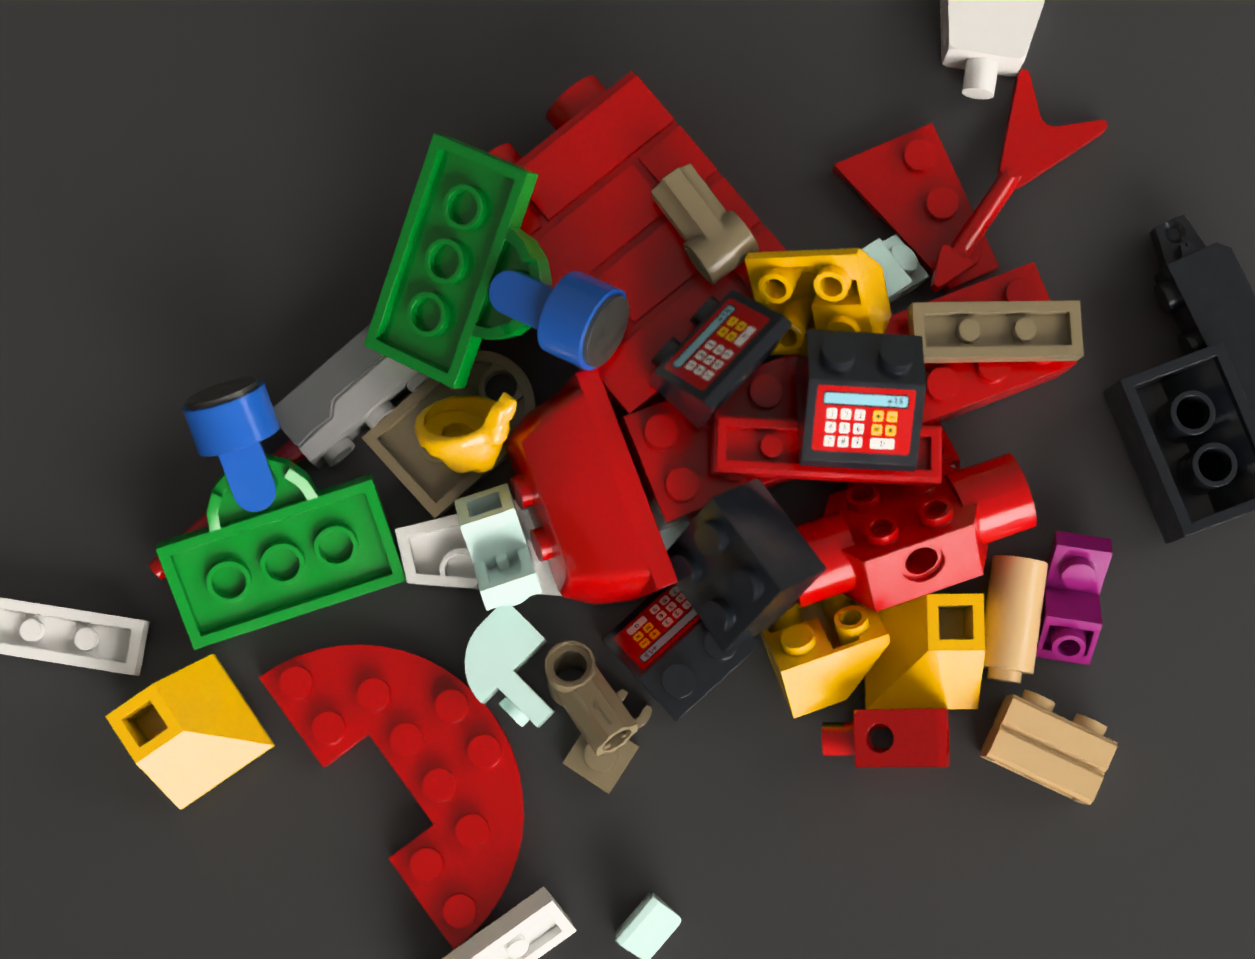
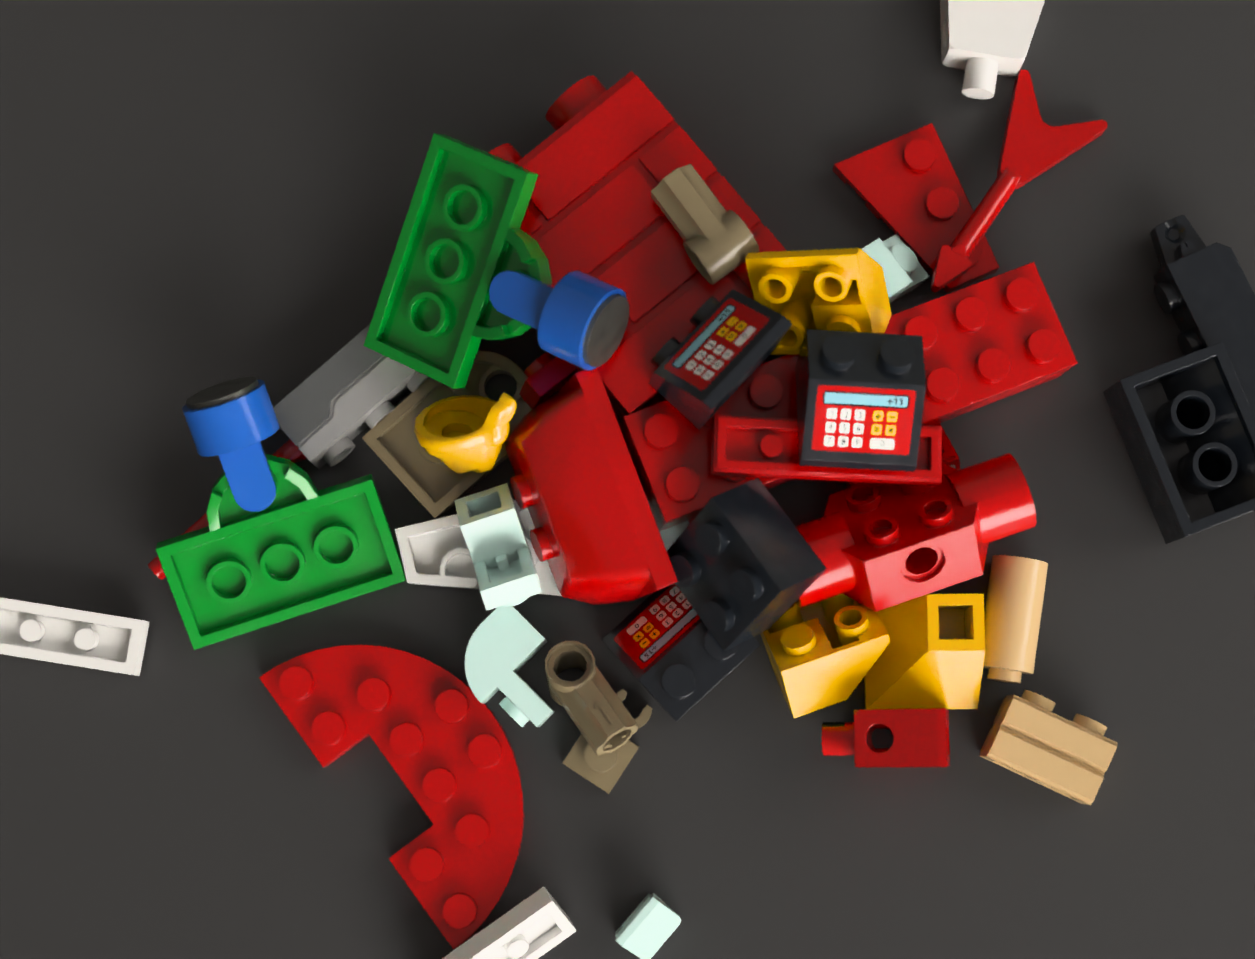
(190, 730): yellow slope -> none
(546, 378): none -> red plate
(998, 331): dark tan plate -> none
(1072, 597): magenta slope -> none

